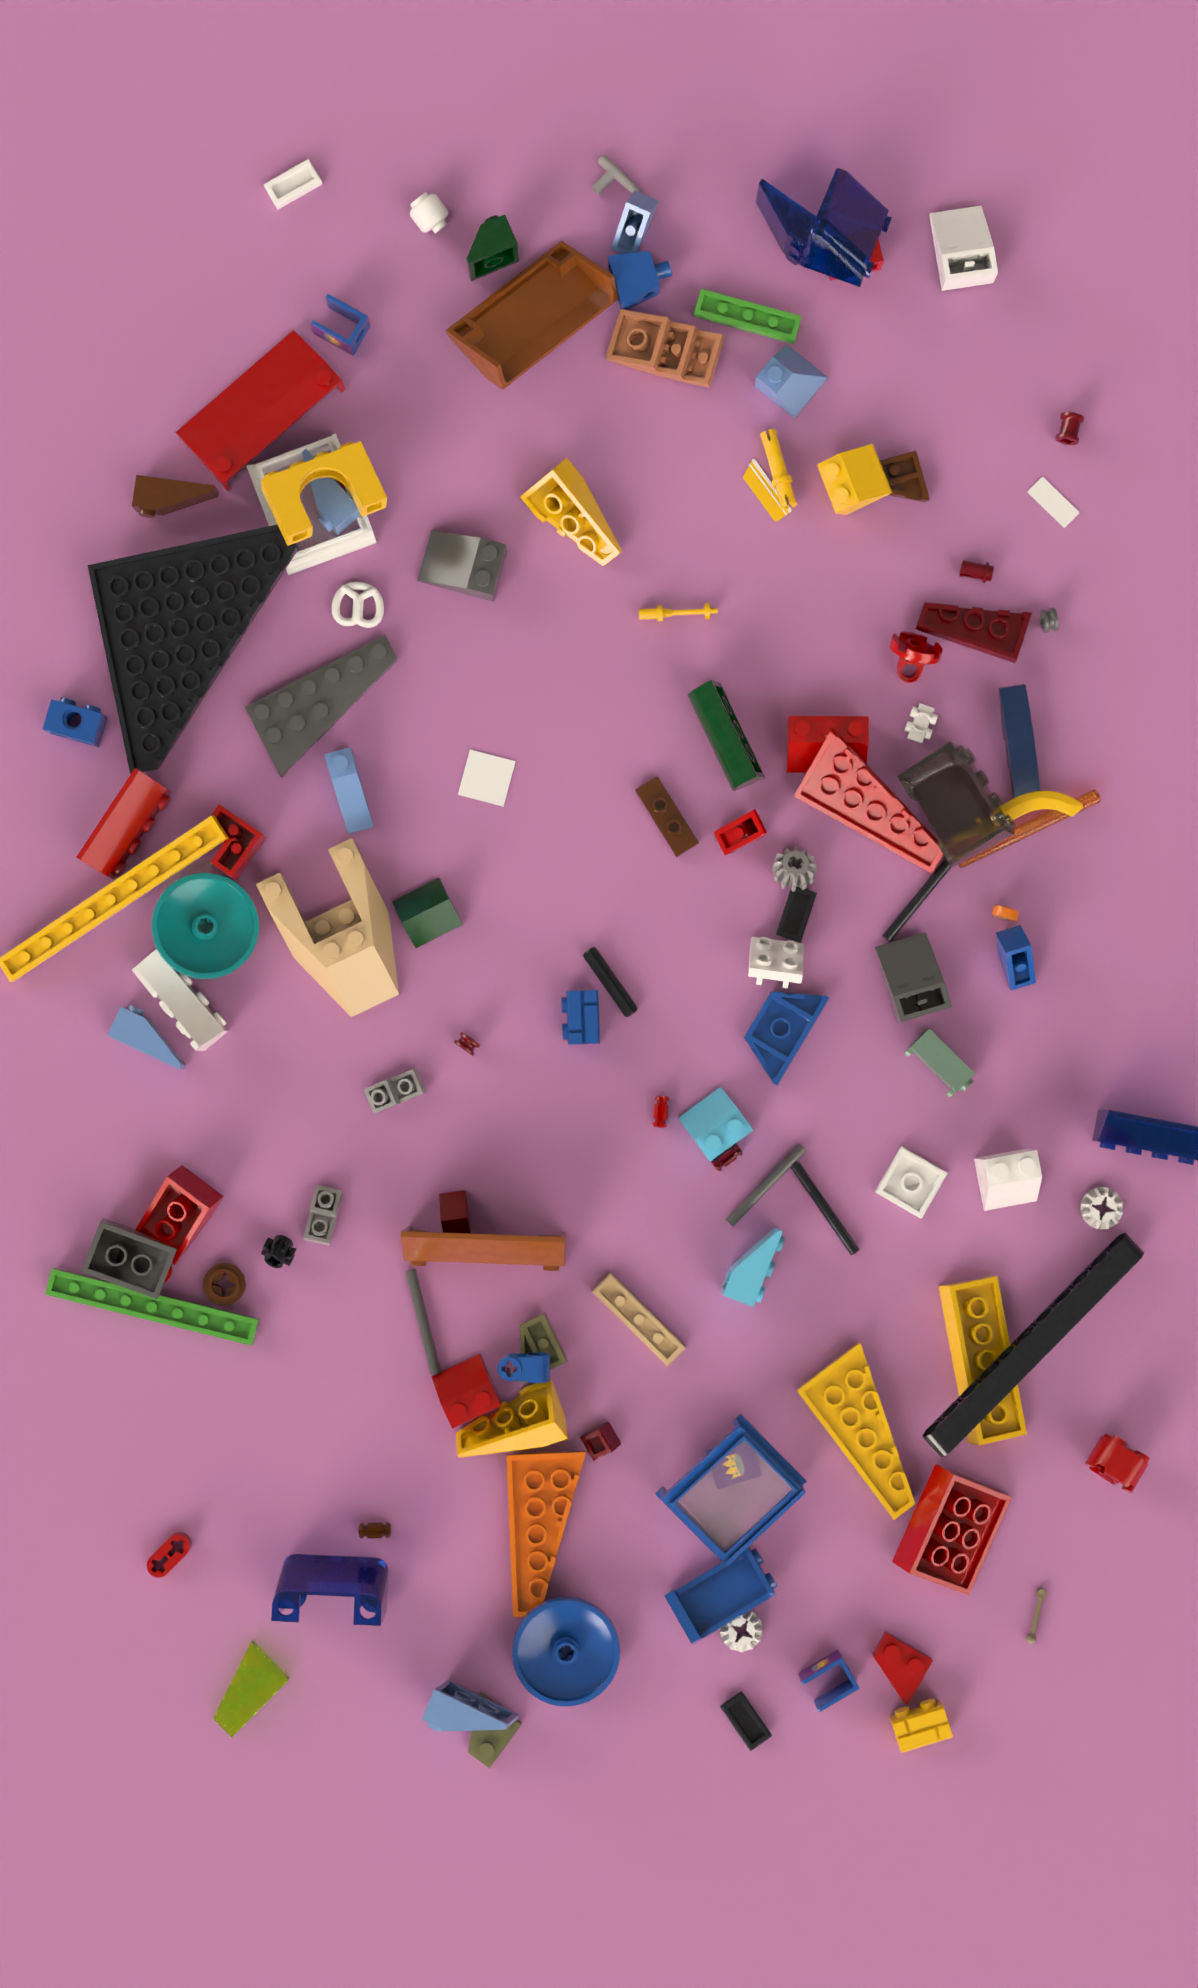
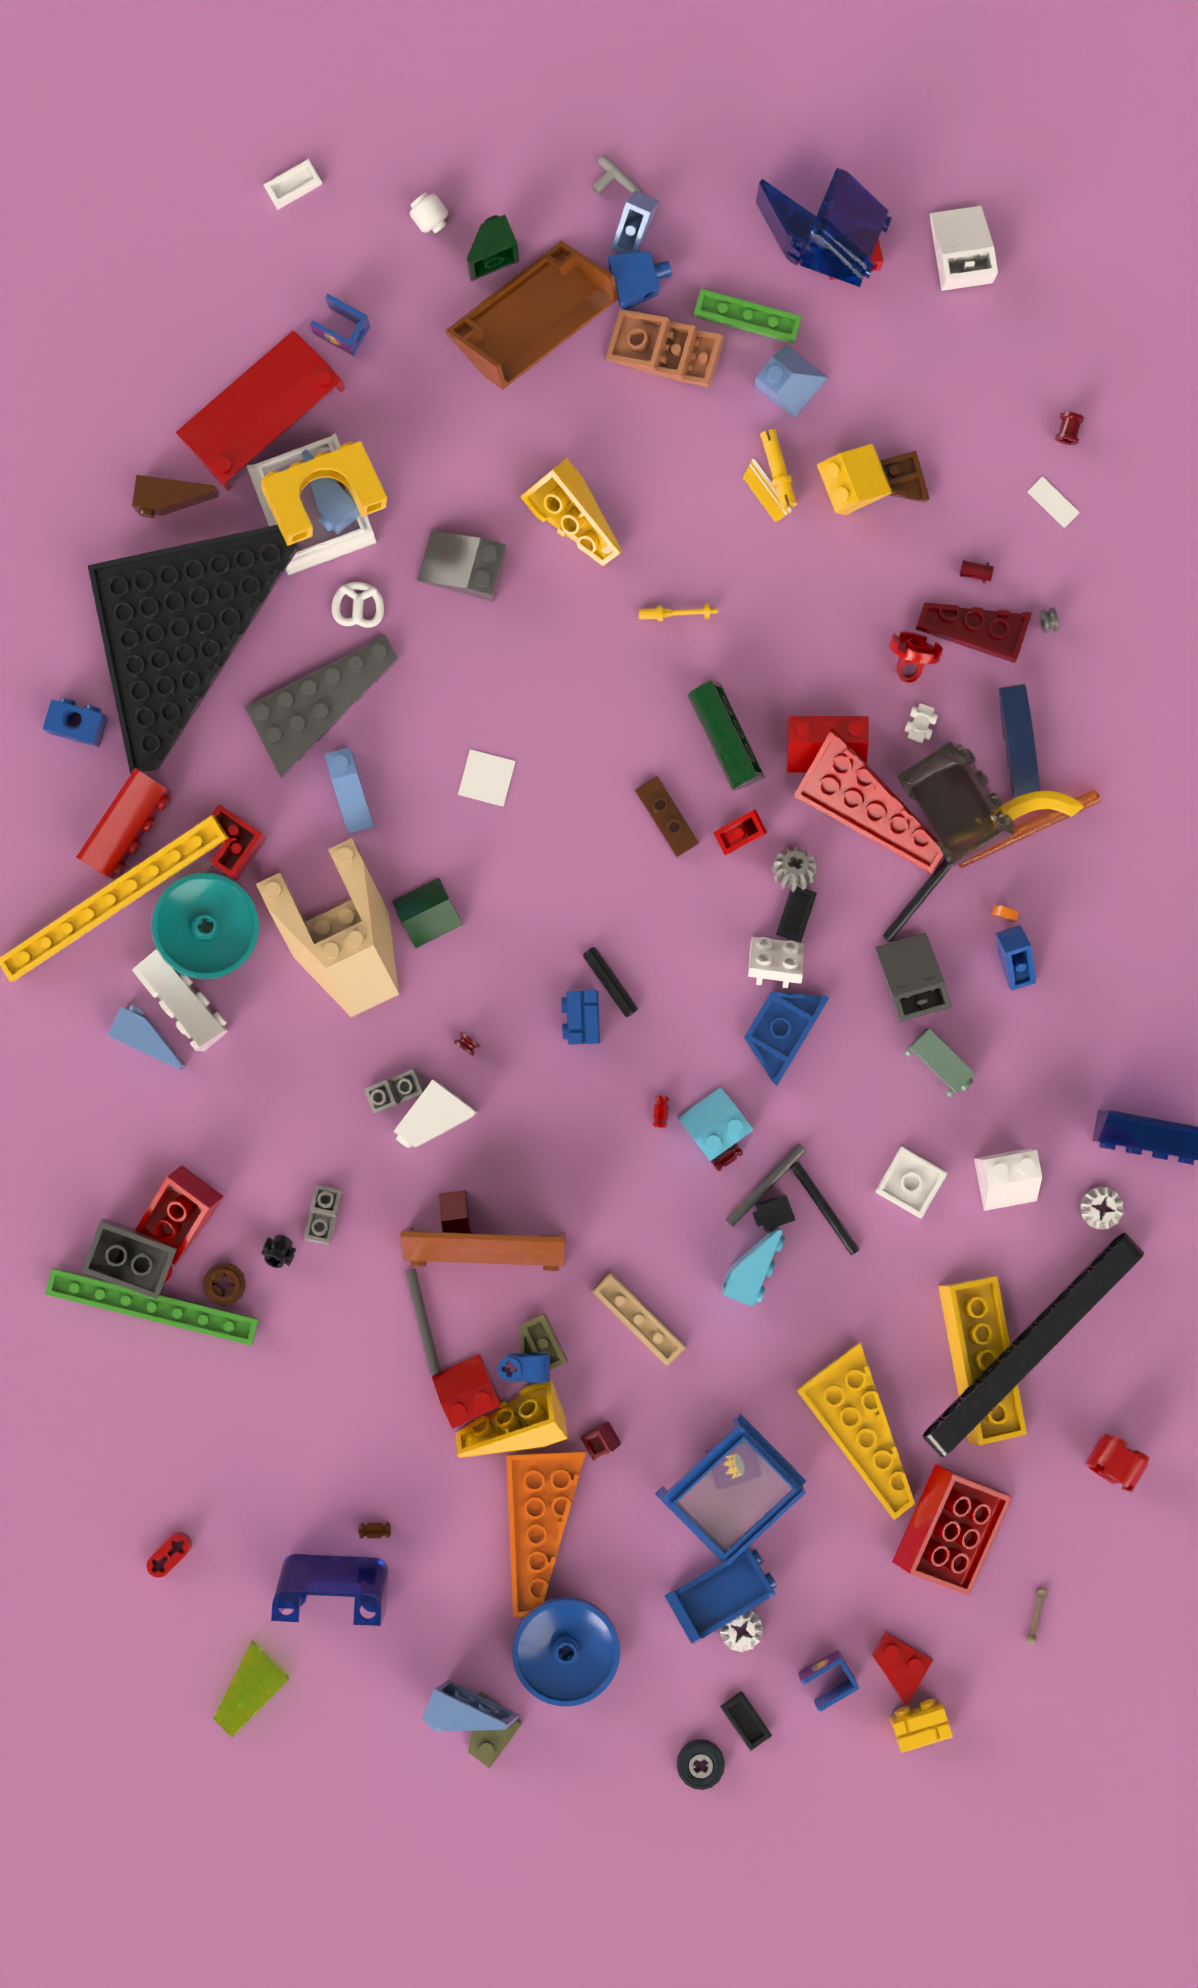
(433, 1115): none -> white slope
(700, 1778): none -> black bush
(773, 1213): none -> black brick

